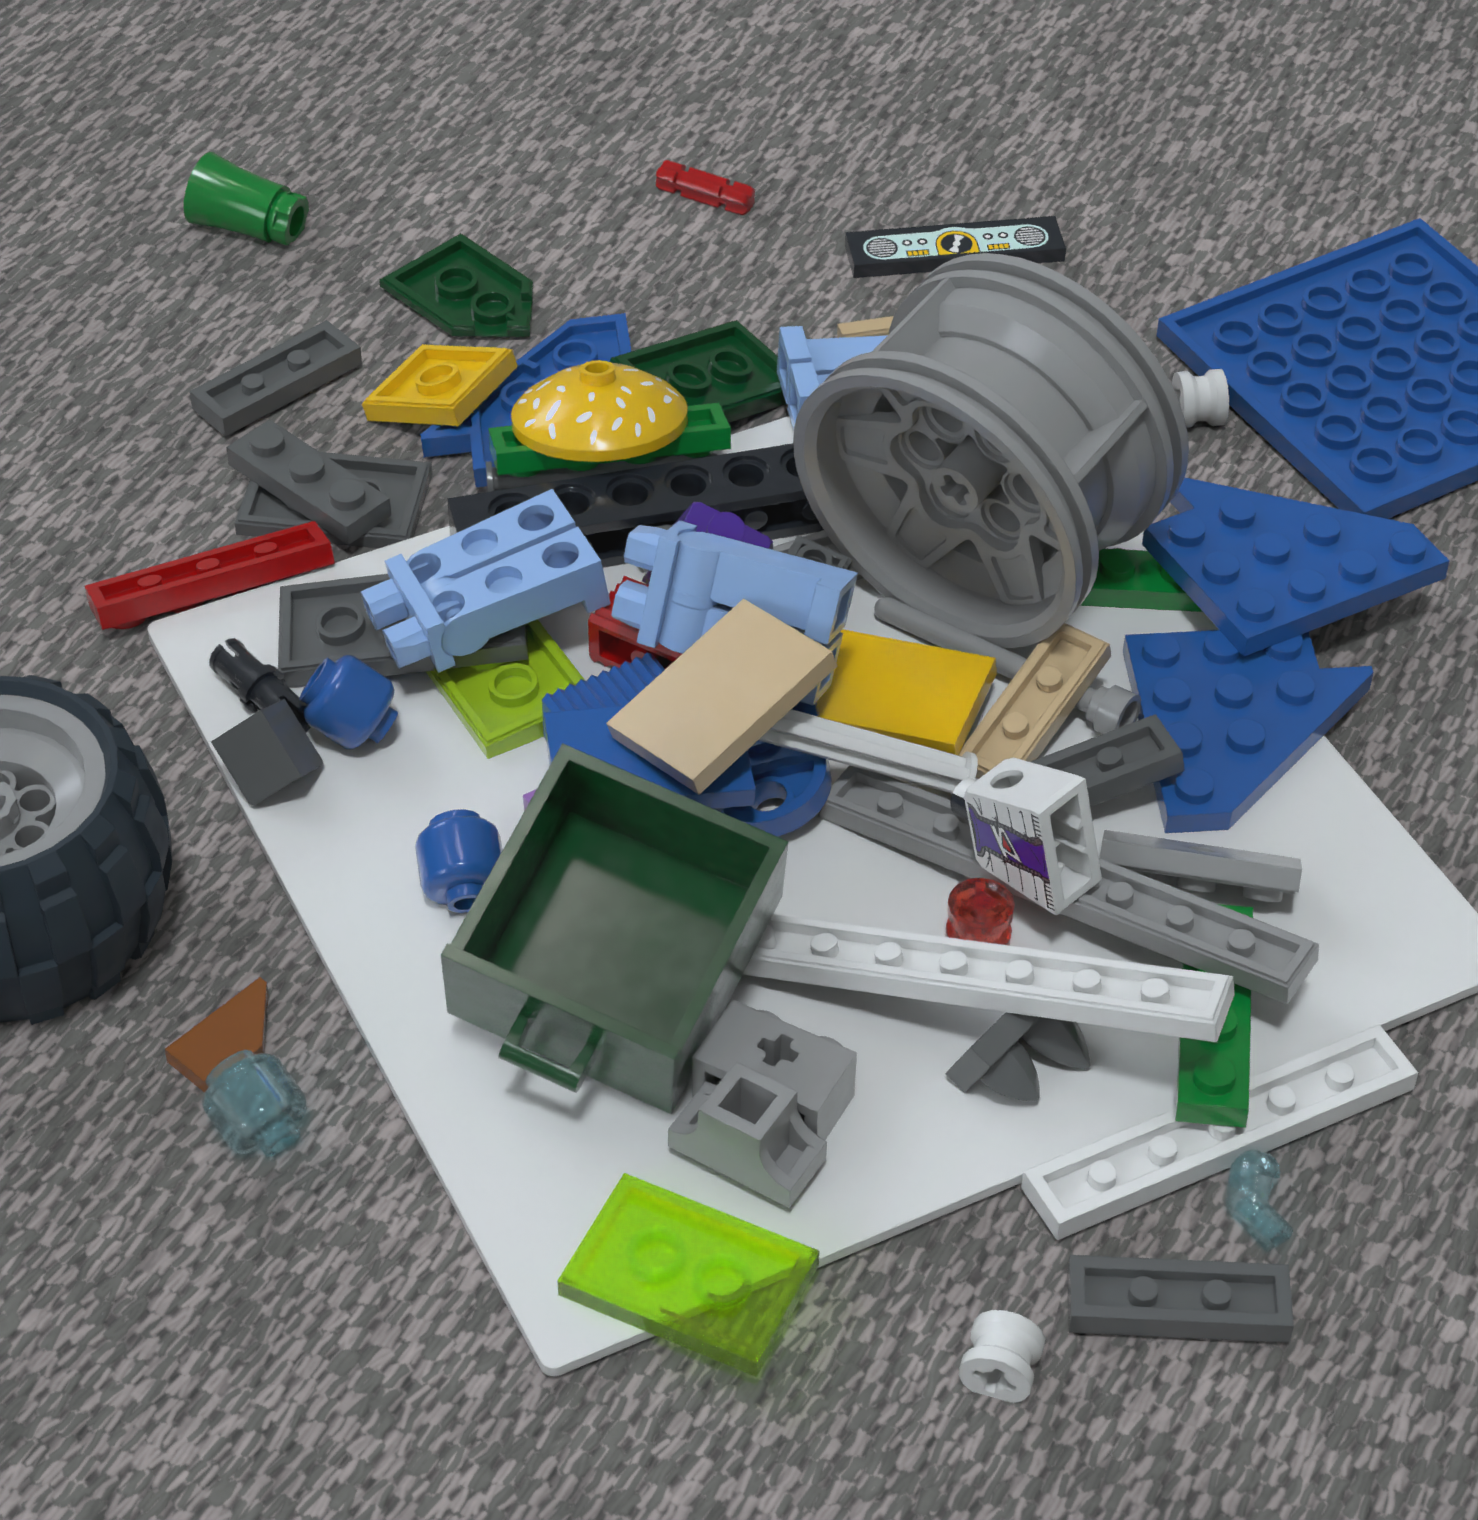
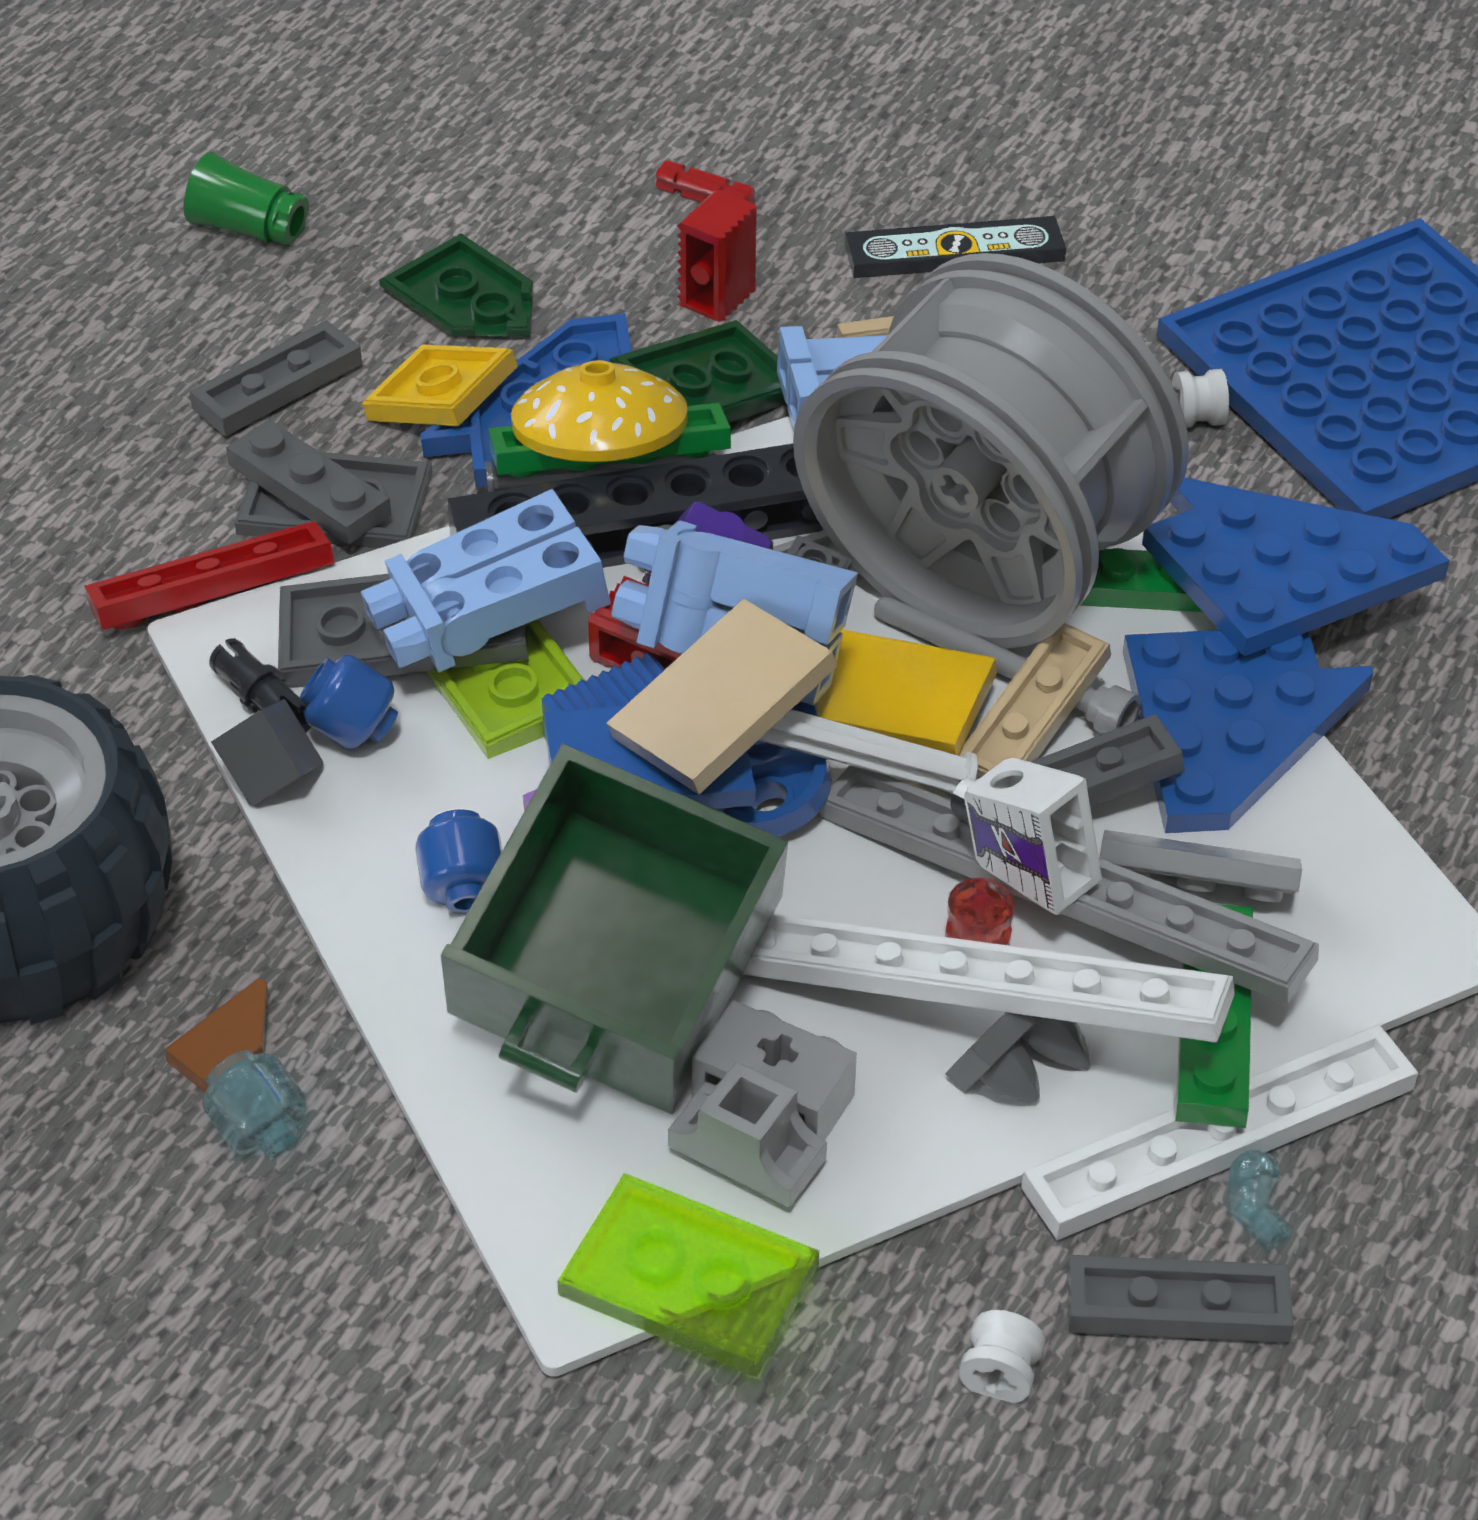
(717, 255): none -> red brick

